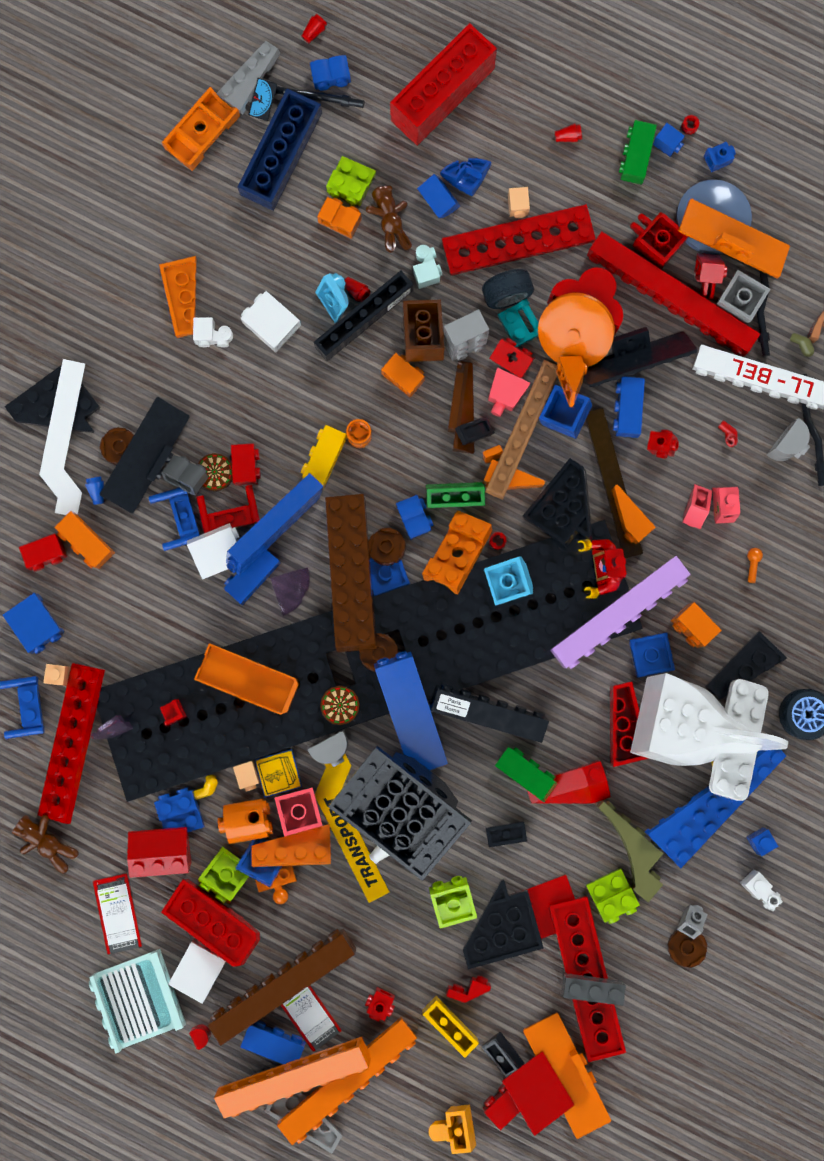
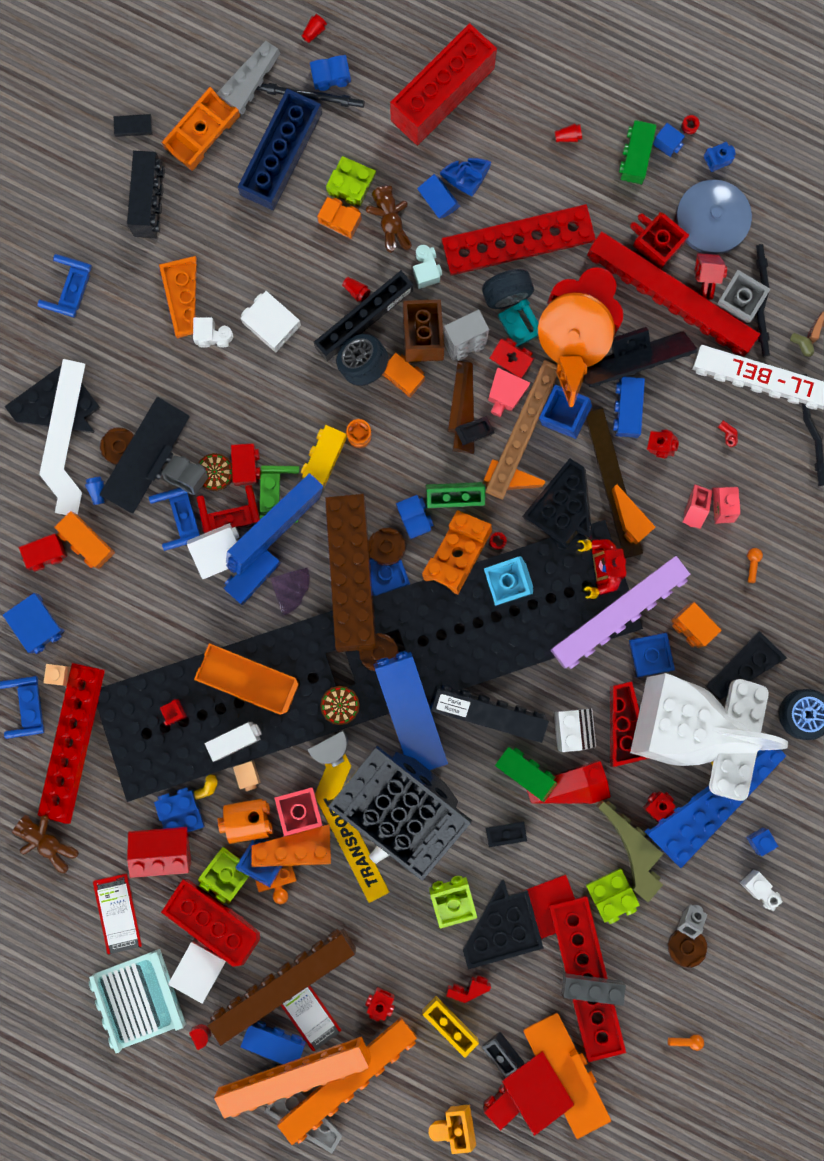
(73, 287): none -> blue plate
(112, 728): clear purple brick -> none
(133, 125): none -> black tile
(145, 194): none -> black brick
(233, 741): none -> white brick
(262, 99): slope -> none
(271, 486): none -> bright green plate
(278, 773): yellow tile -> none
(332, 295): medium azure slope -> none
(362, 359): none -> black wheel
(492, 453): orange tile -> none
(518, 202): light nougat brick -> none
(574, 730): none -> white slope
(653, 803): none -> red brick
(695, 1042): none -> orange bar
(734, 238): orange bracket -> none
(791, 442): light grey brick -> none

